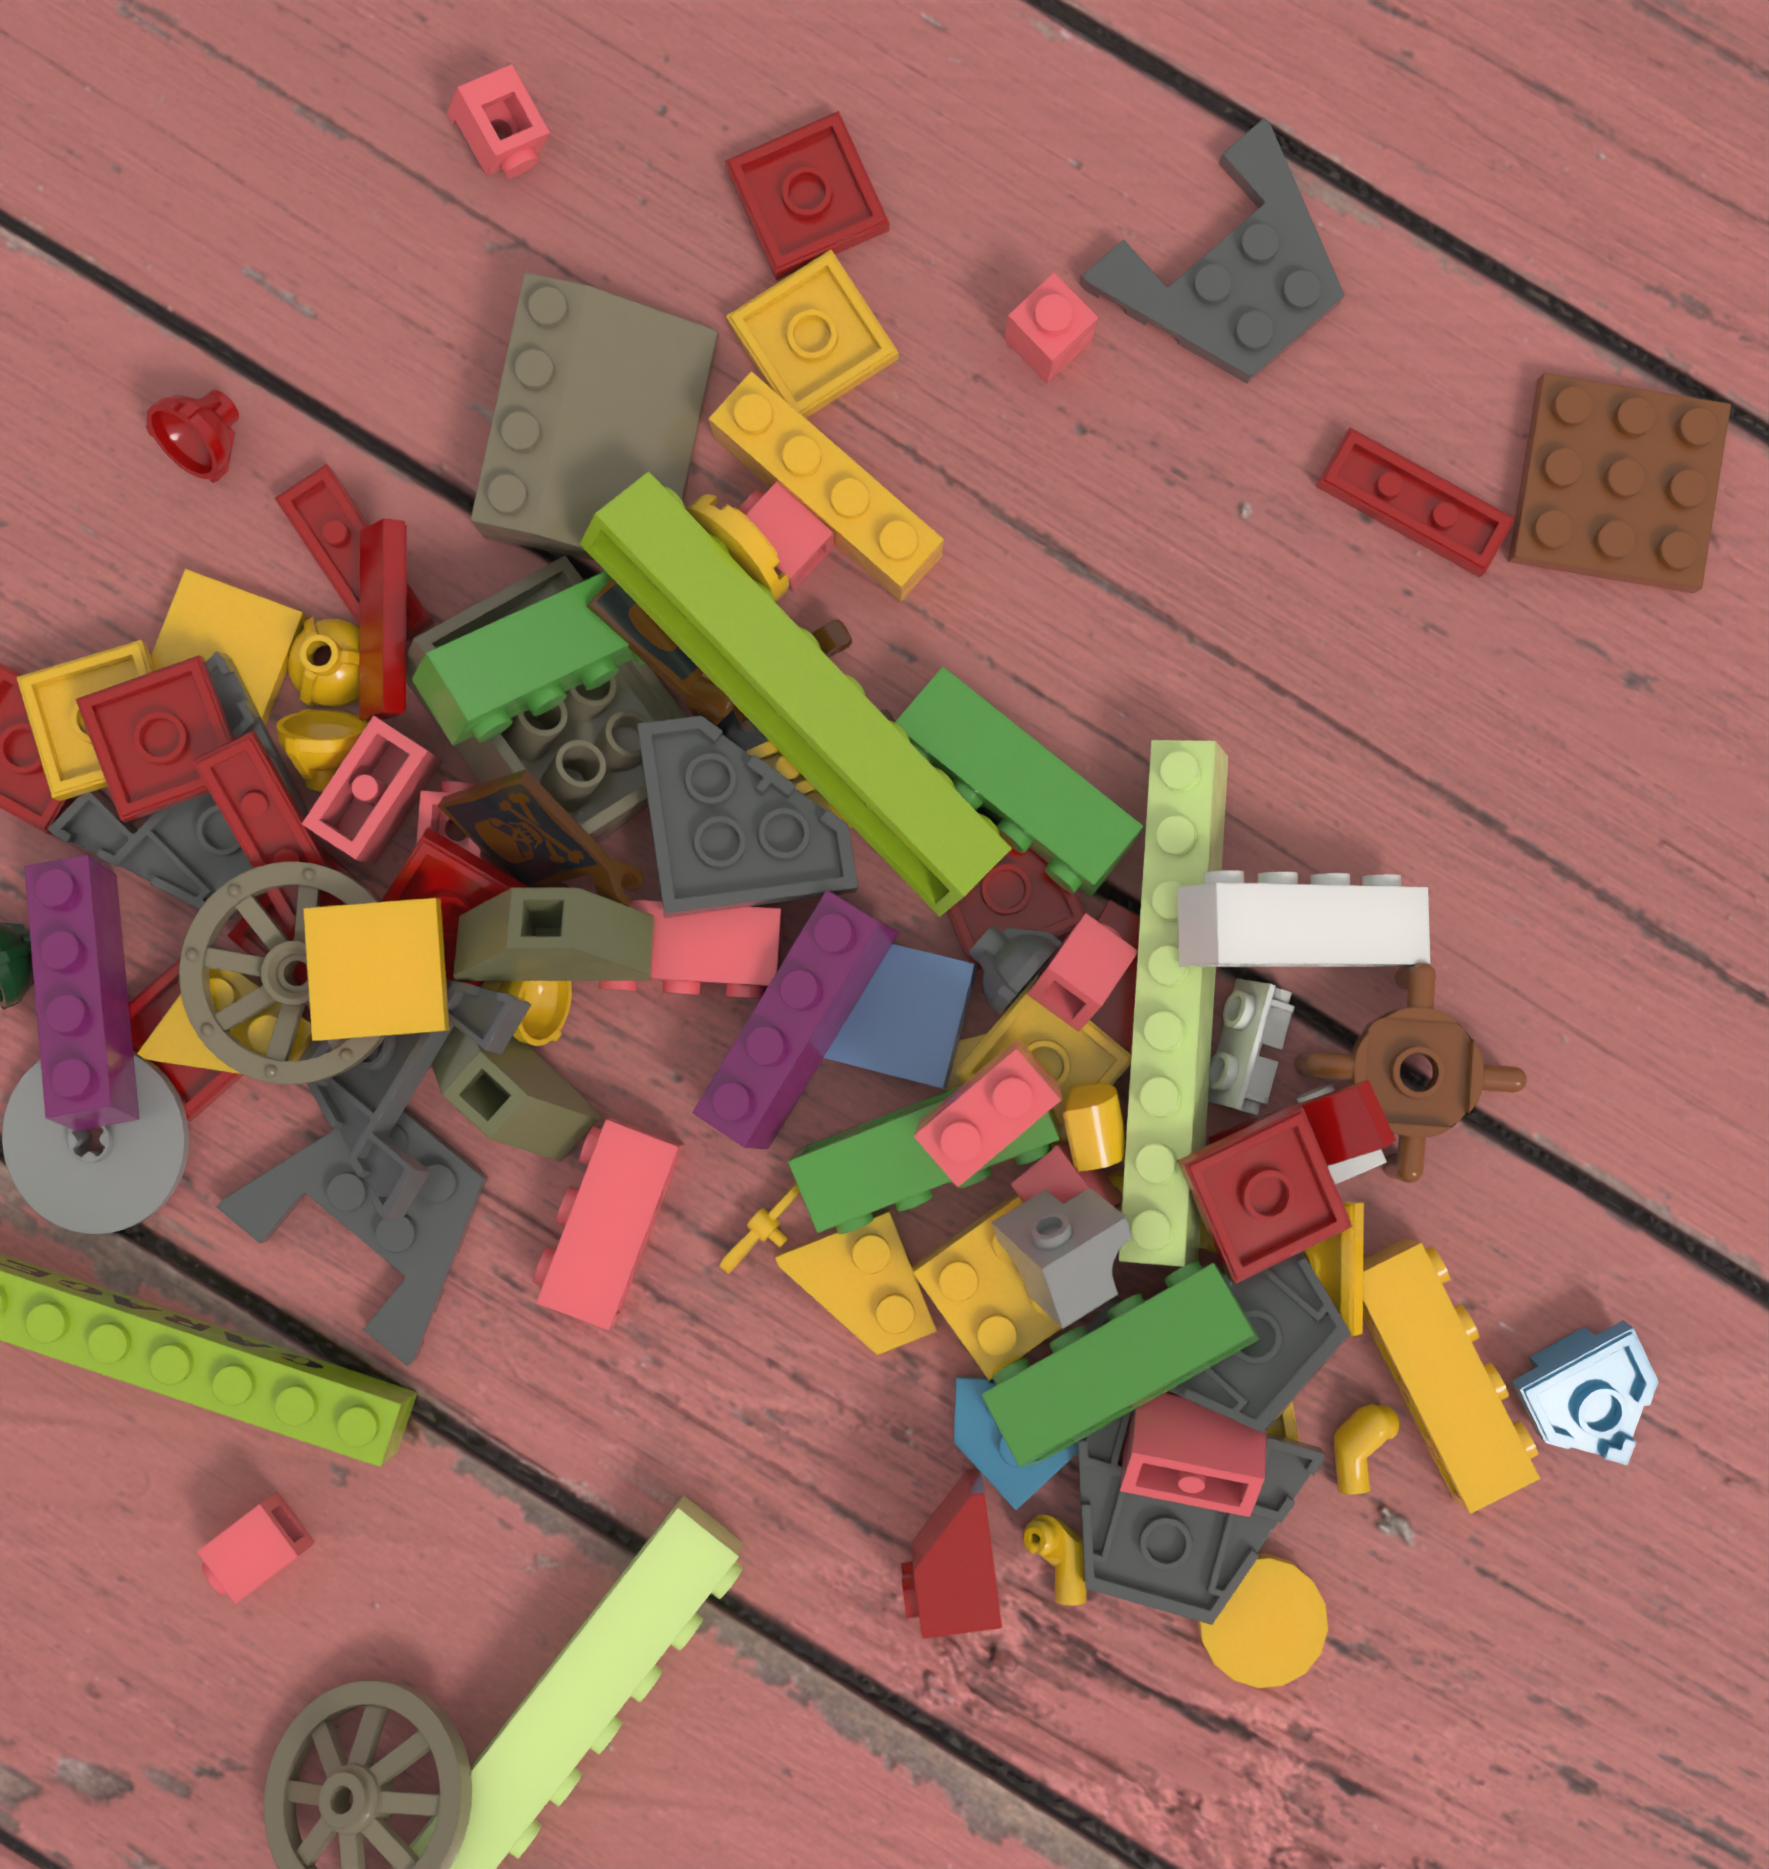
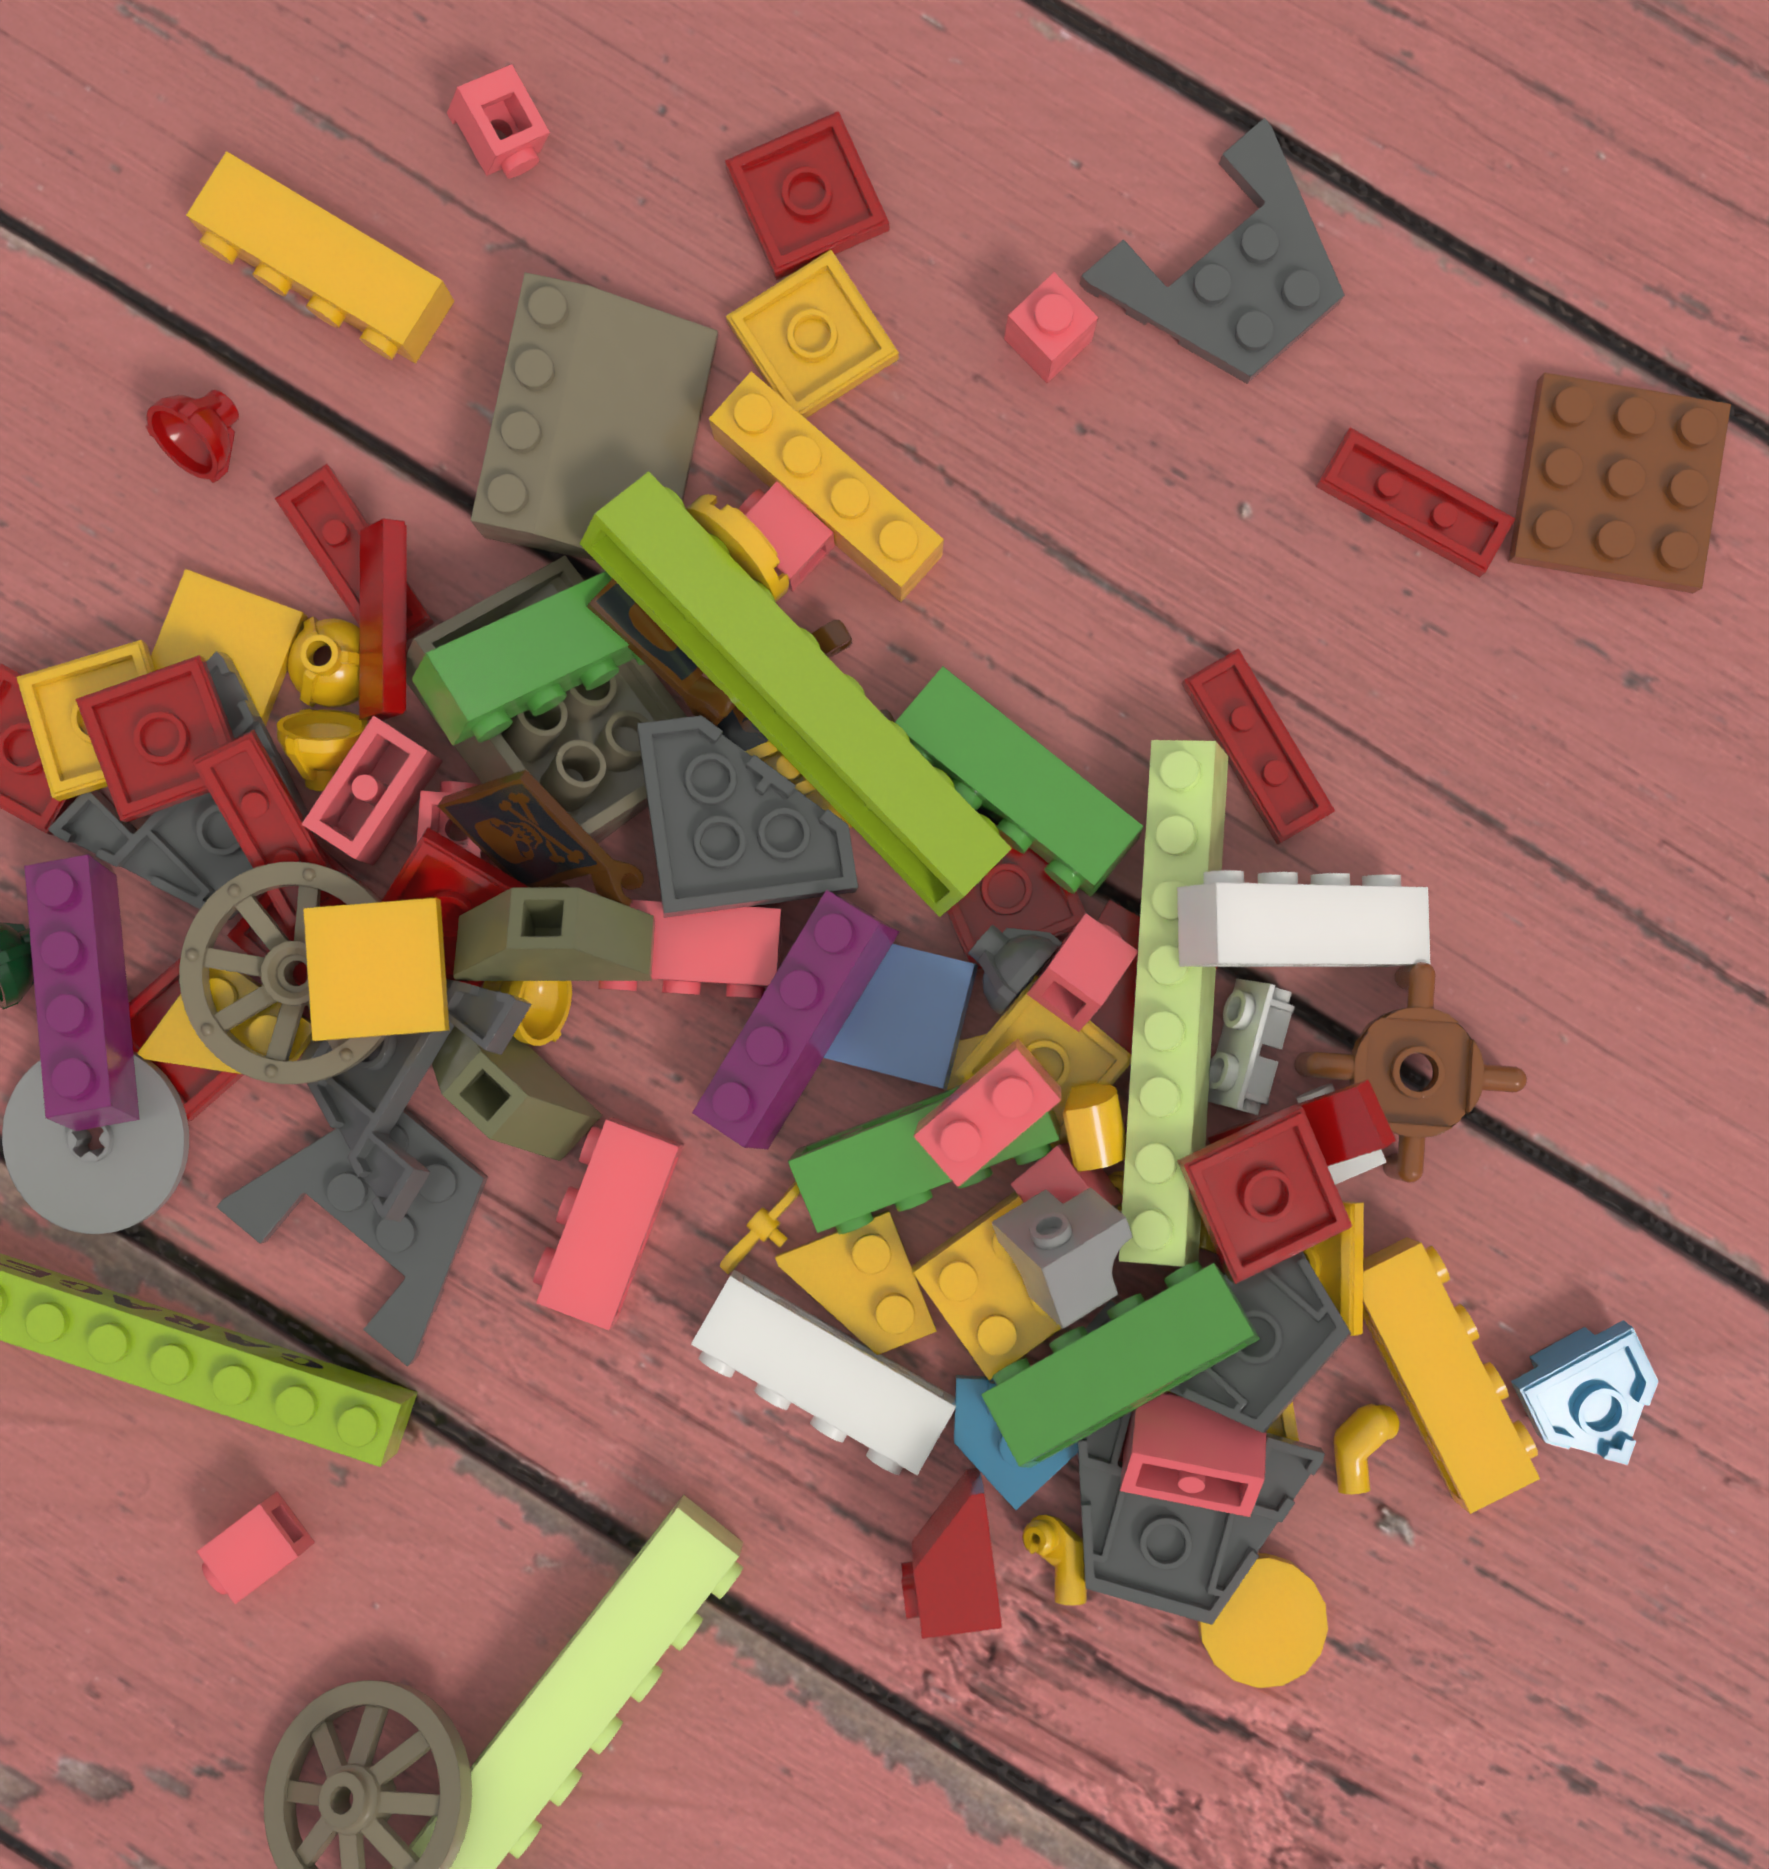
(319, 258): none -> yellow brick
(823, 1373): none -> white brick
(1258, 746): none -> red tile

